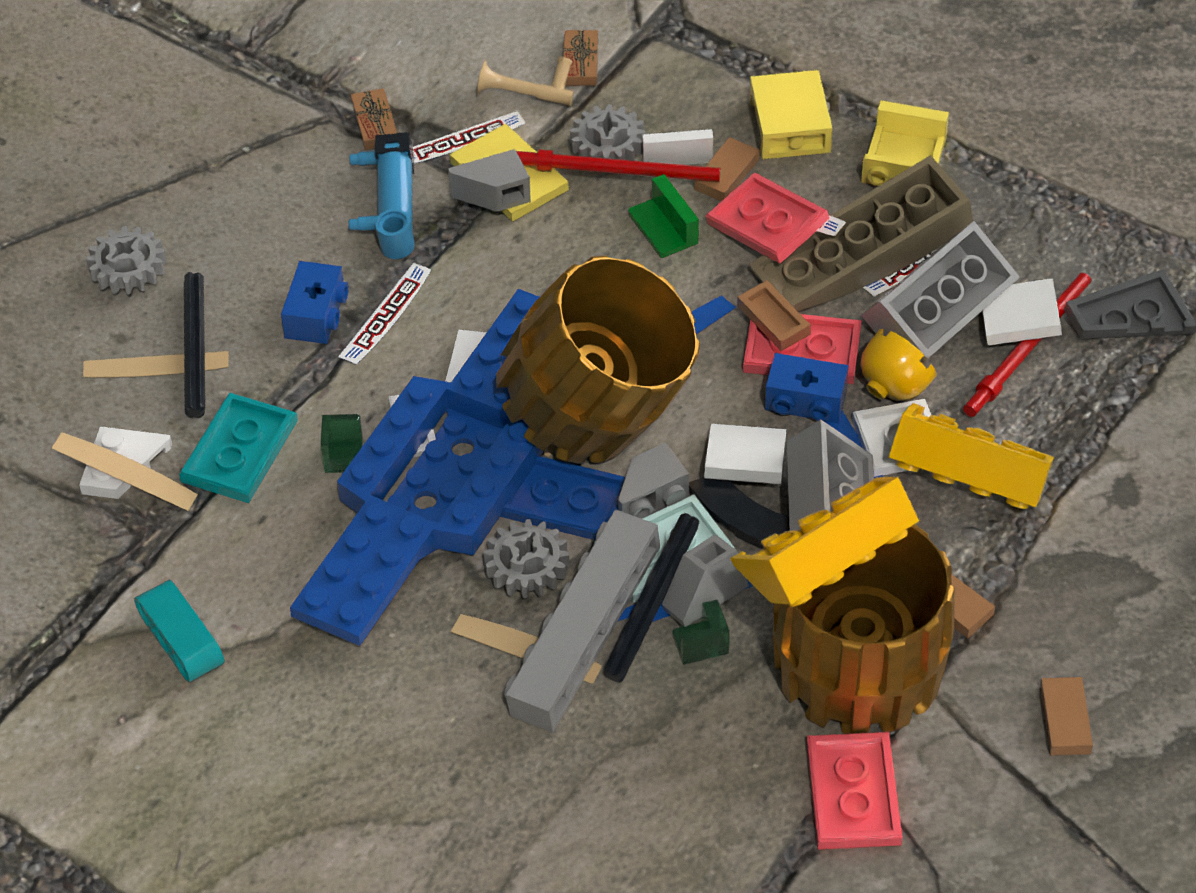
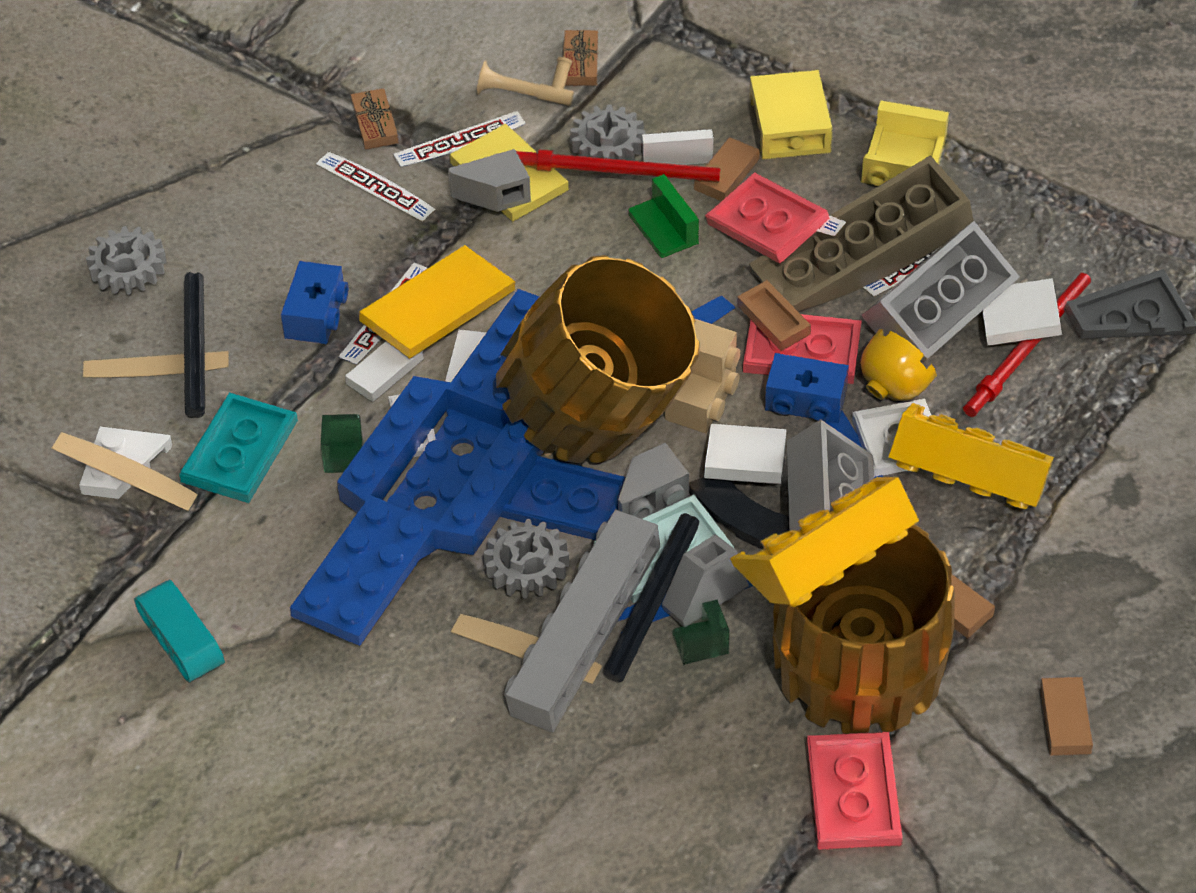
(376, 185): none -> sticker
(380, 371): none -> white tile
(394, 194): dark azure piece -> none
(437, 301): none -> yellow tile
(710, 379): none -> tan brick

